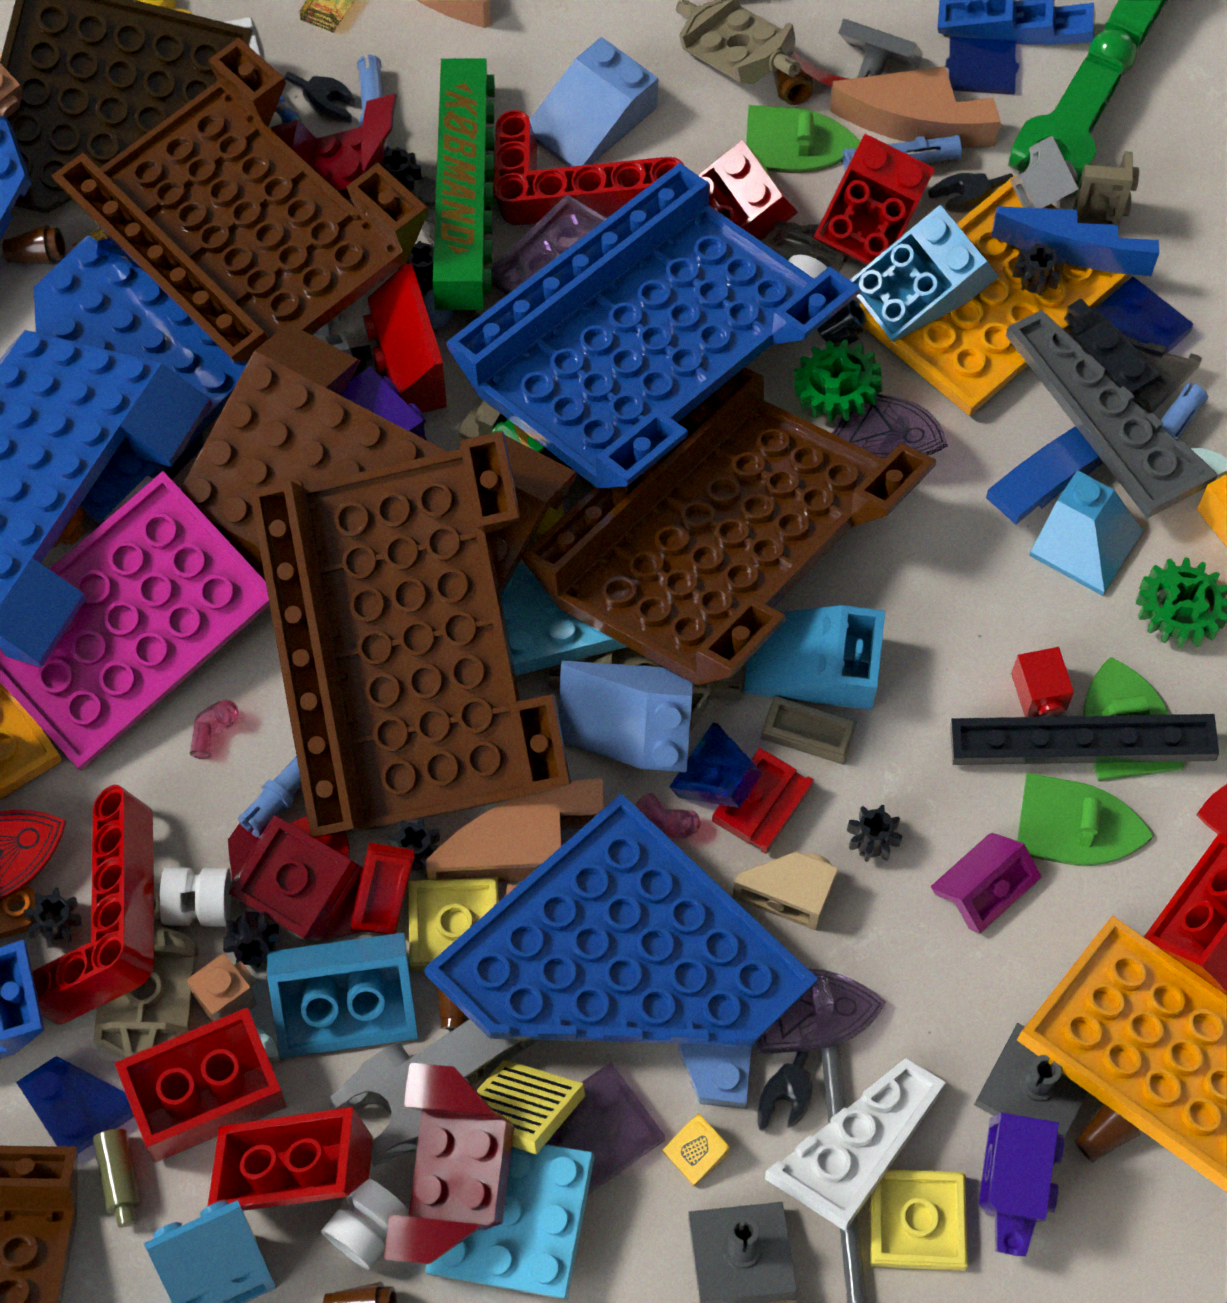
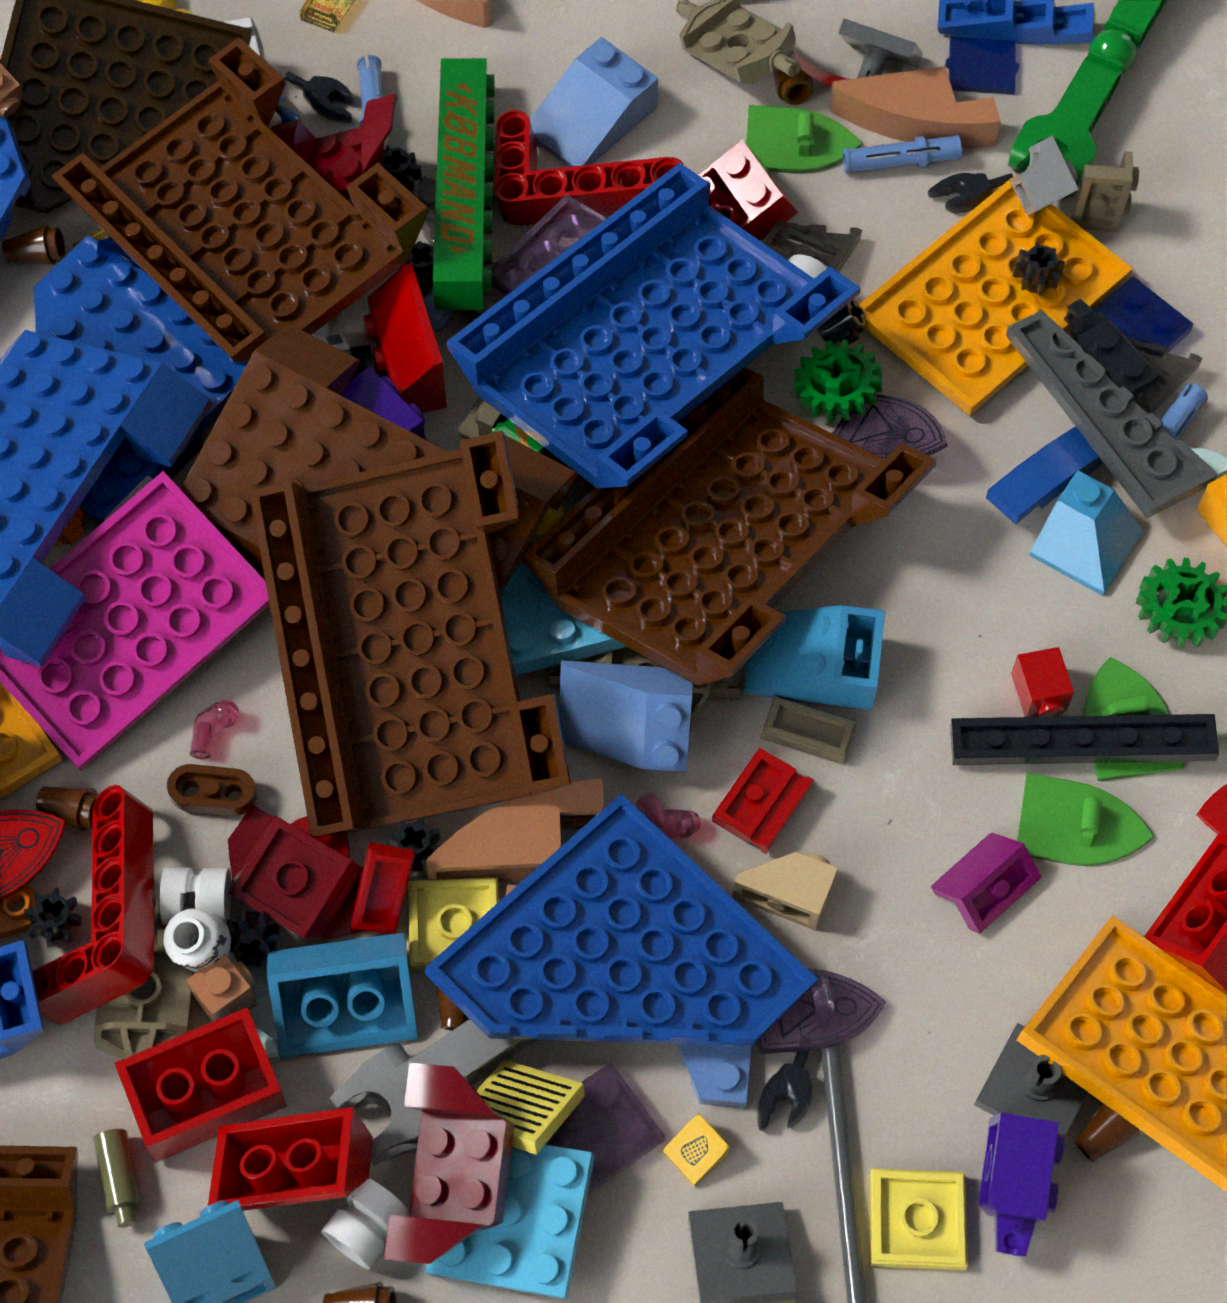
(69, 804): none -> reddish brown cone
(74, 1103): clear blue wing -> none
(196, 939): none -> white head
(214, 788): none -> reddish brown plate
(275, 797): medium blue pin -> none
(717, 771): clear blue wing -> none
(854, 1151): white wing -> none
(873, 200): red slope -> none
(874, 820): black gear -> none
(923, 276): dark azure slope -> none
(1075, 243): blue slope -> none

